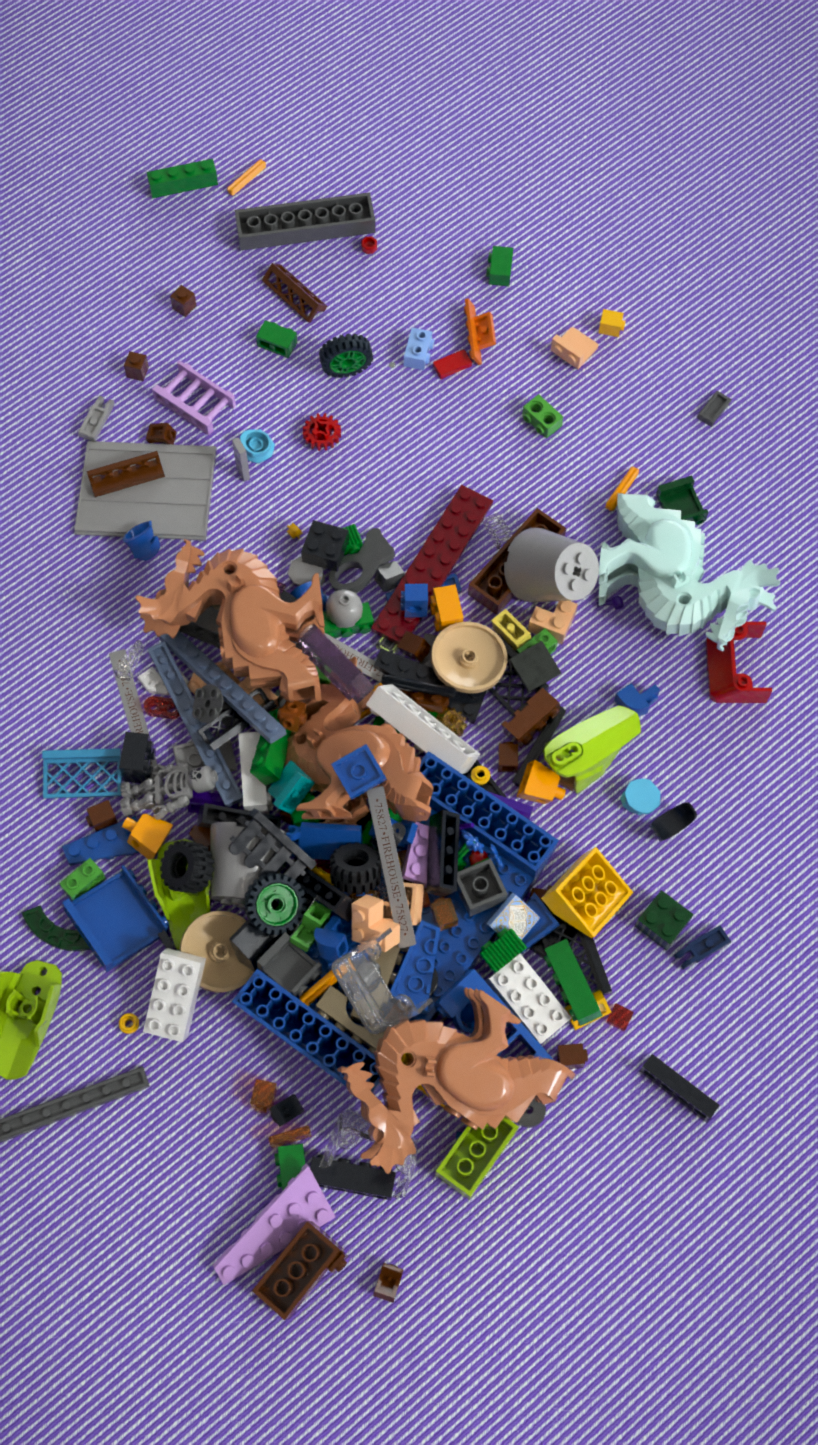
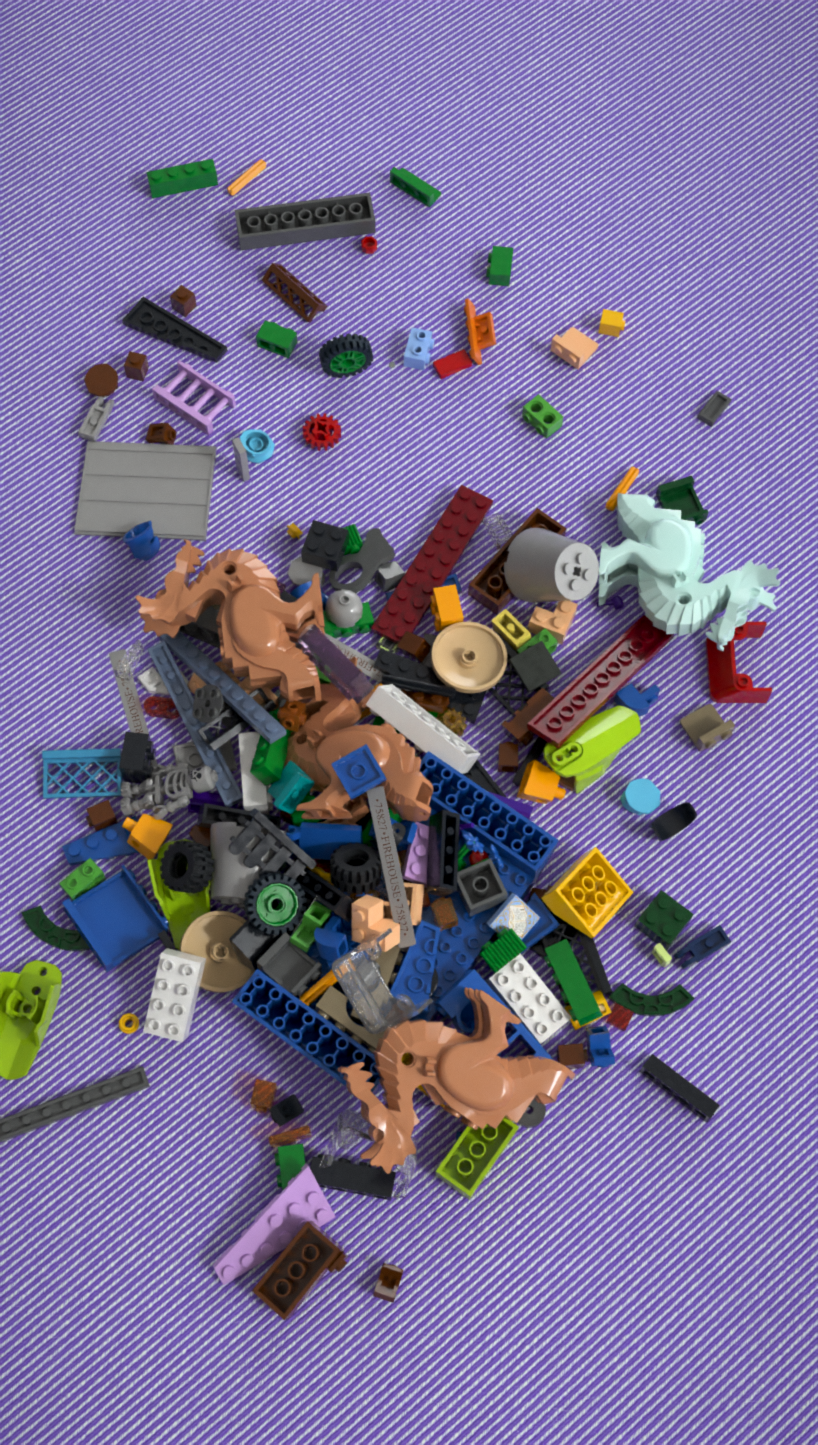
(101, 380): none -> reddish brown hat
(126, 475): reddish brown fence -> none
(163, 325): none -> black wing
(414, 186): none -> green panel
(415, 600): blue brick -> none
(480, 780): yellow plate -> none
(599, 682): none -> dark red plate
(599, 1046): none -> blue brick
(652, 1005): none -> dark green tile
(661, 955): none -> yellowish green tile
(706, 727): none -> dark tan bracket

